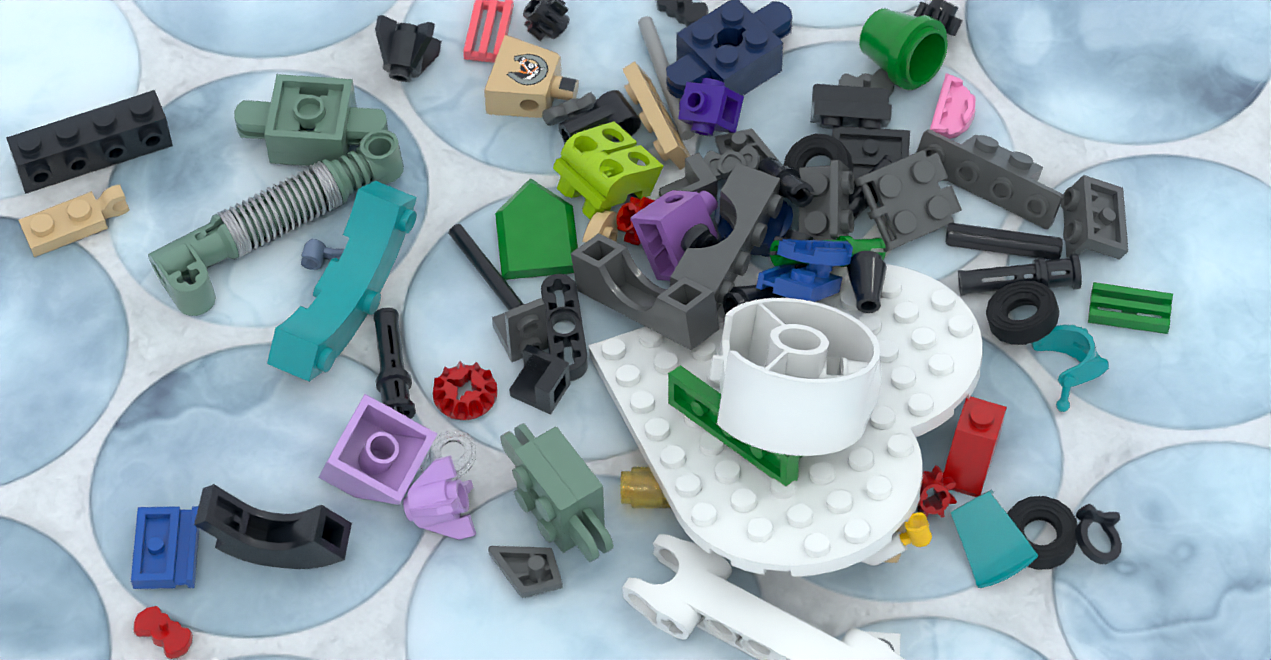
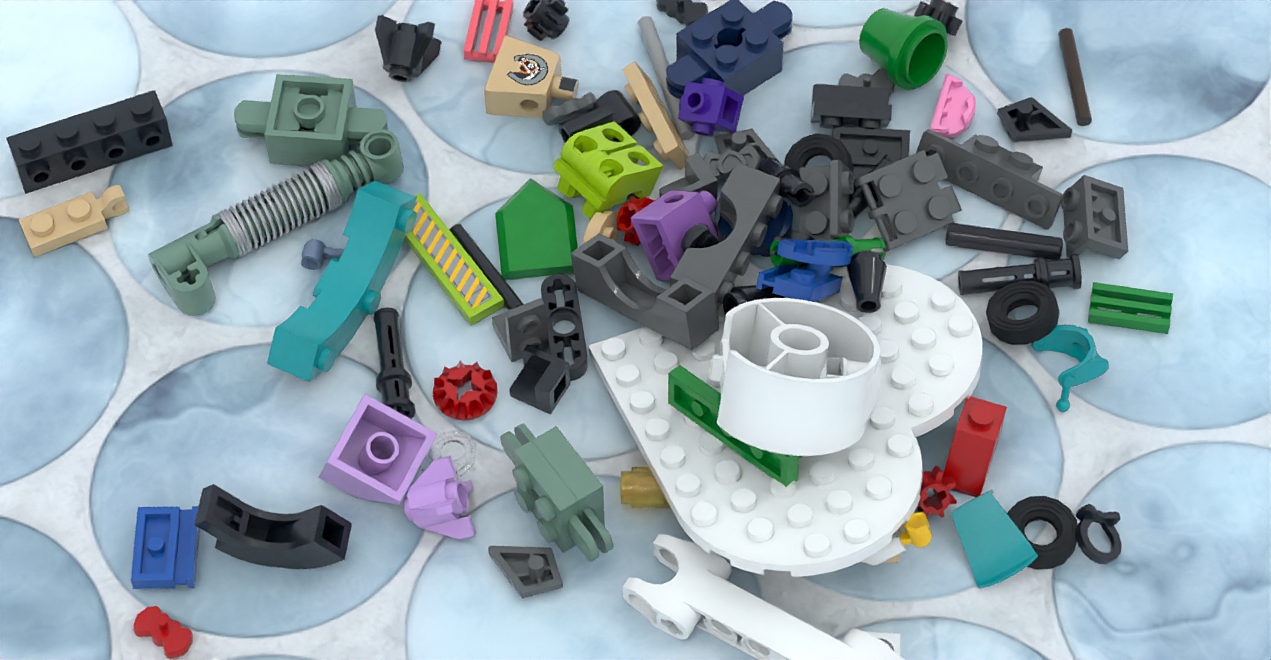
(451, 265): none -> tile
(1032, 121): none -> black piece
(1075, 77): none -> dark brown bar

